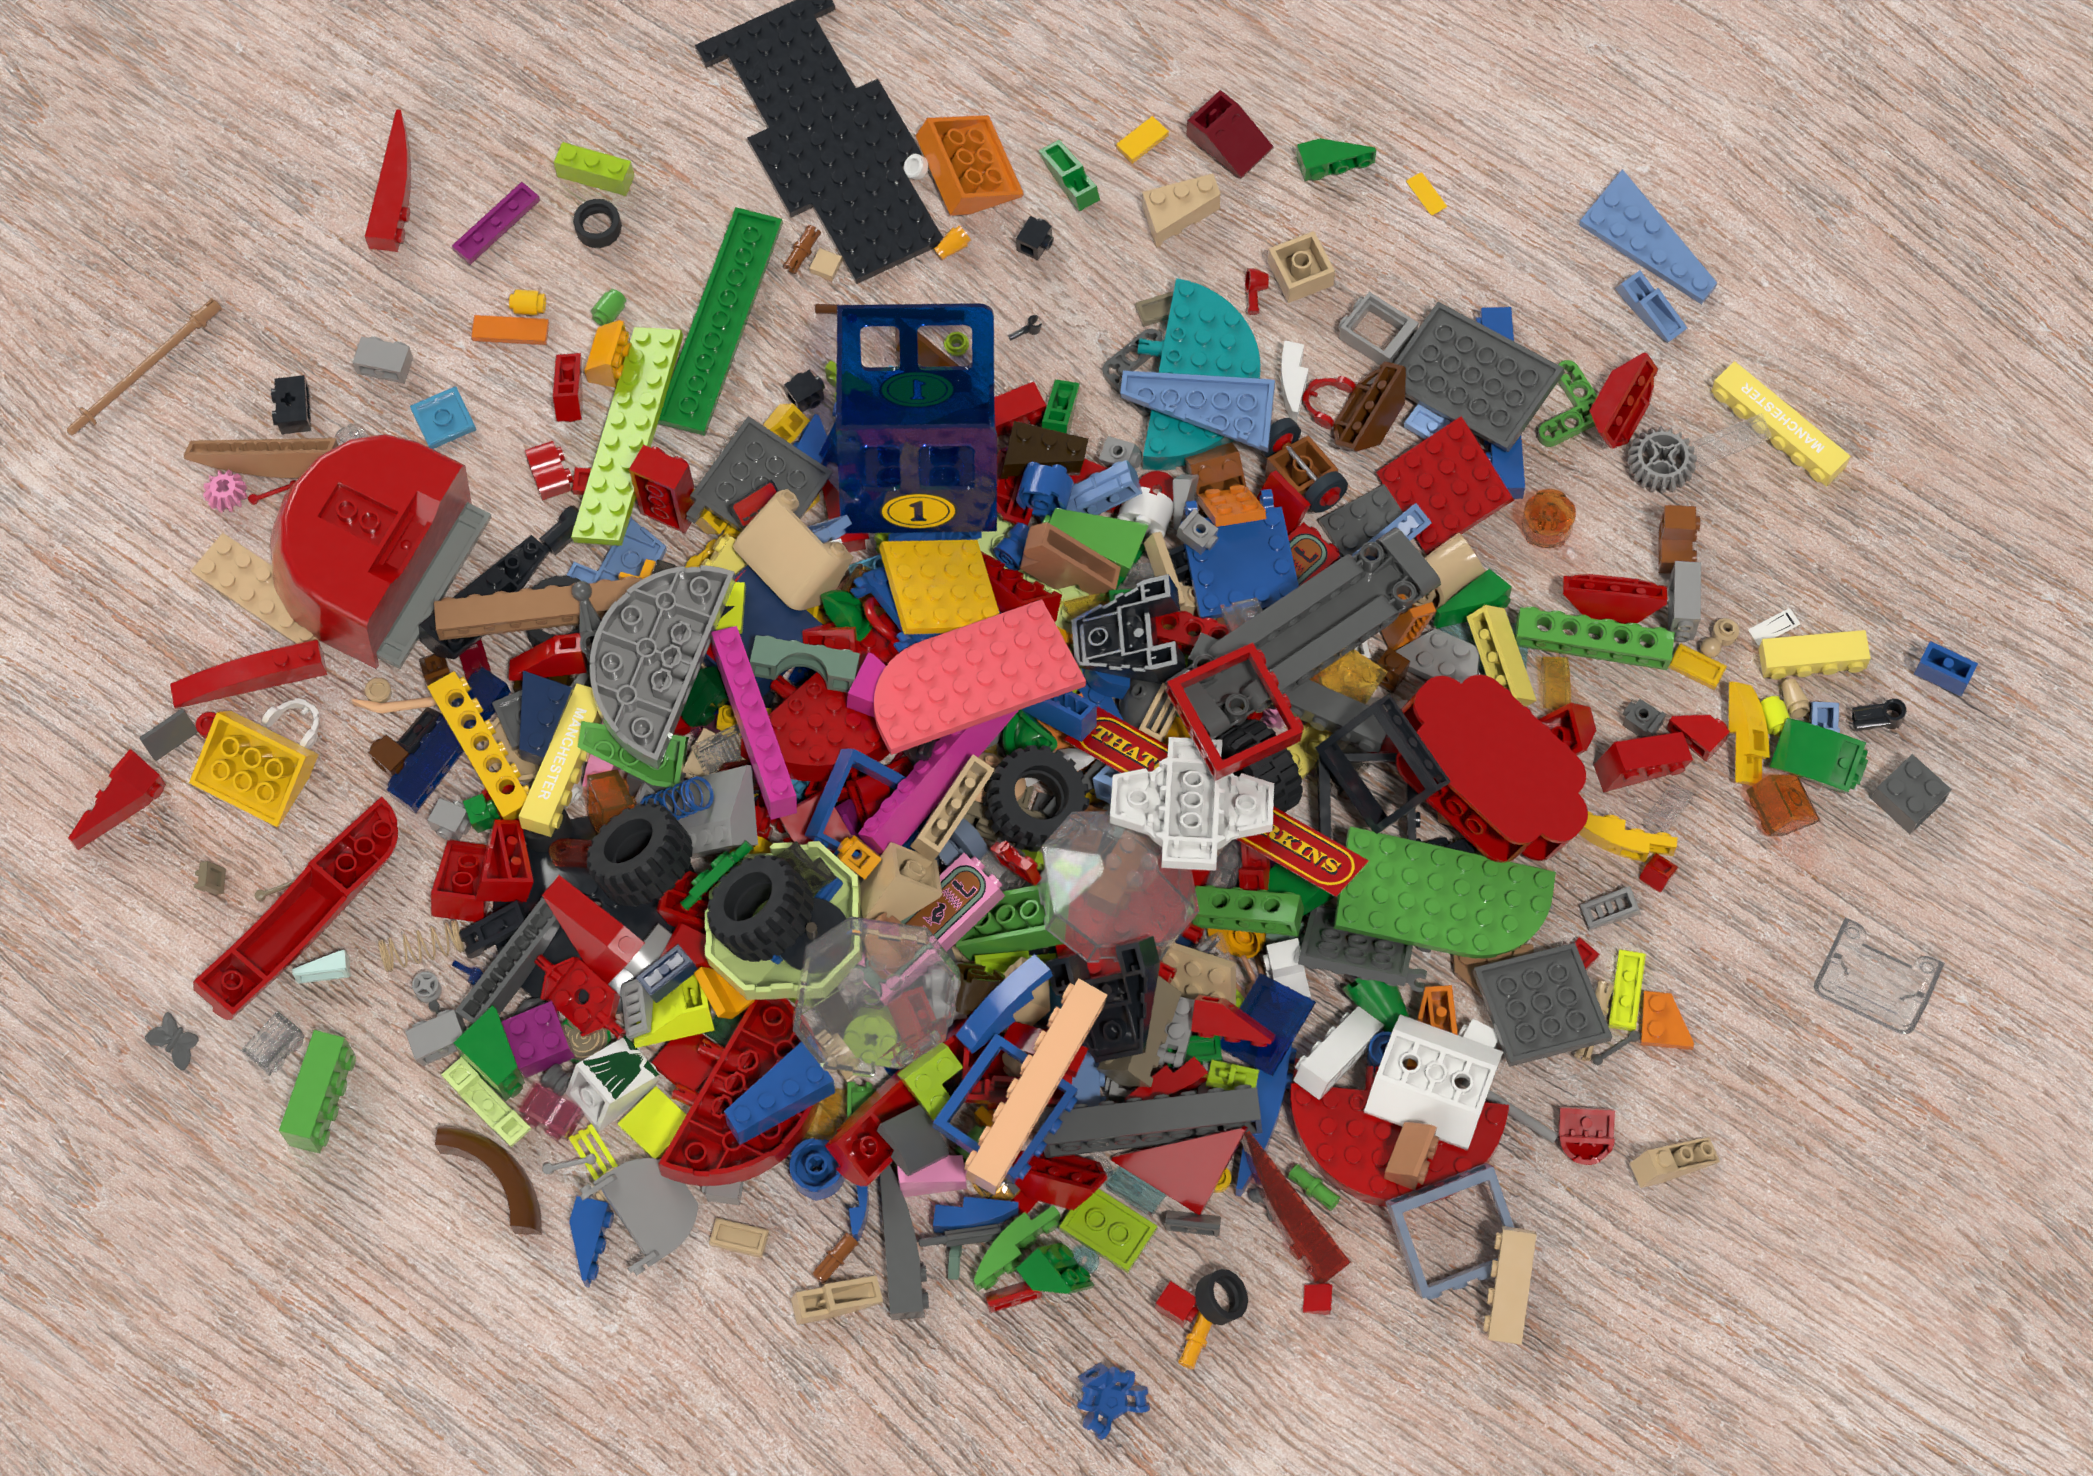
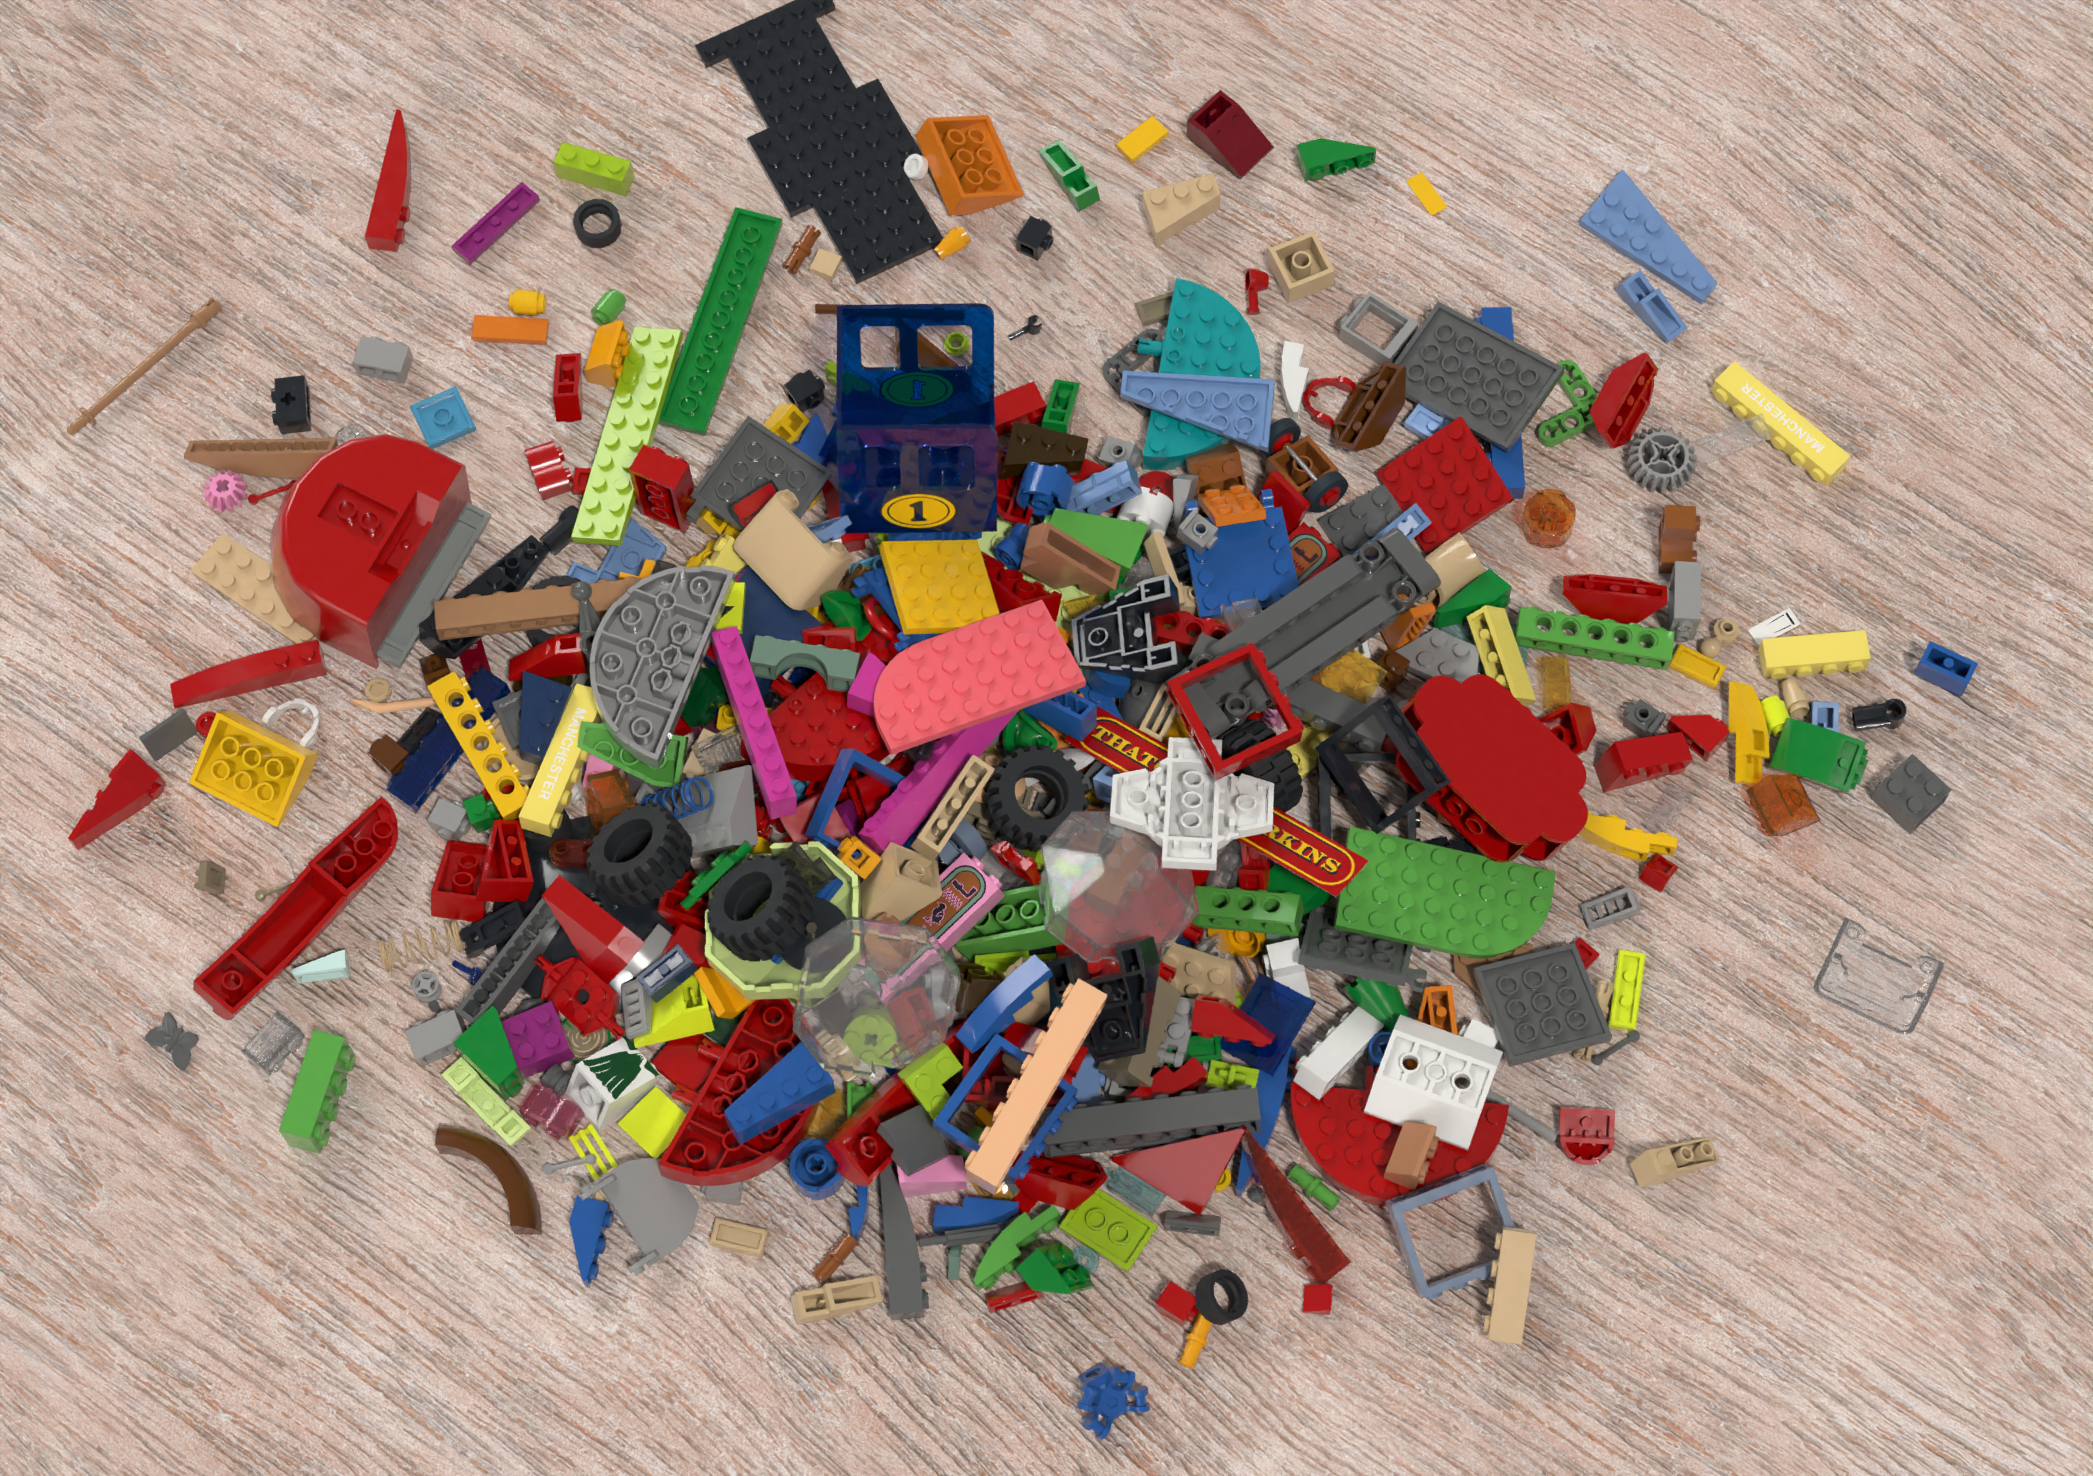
(1663, 1022): orange wing -> none

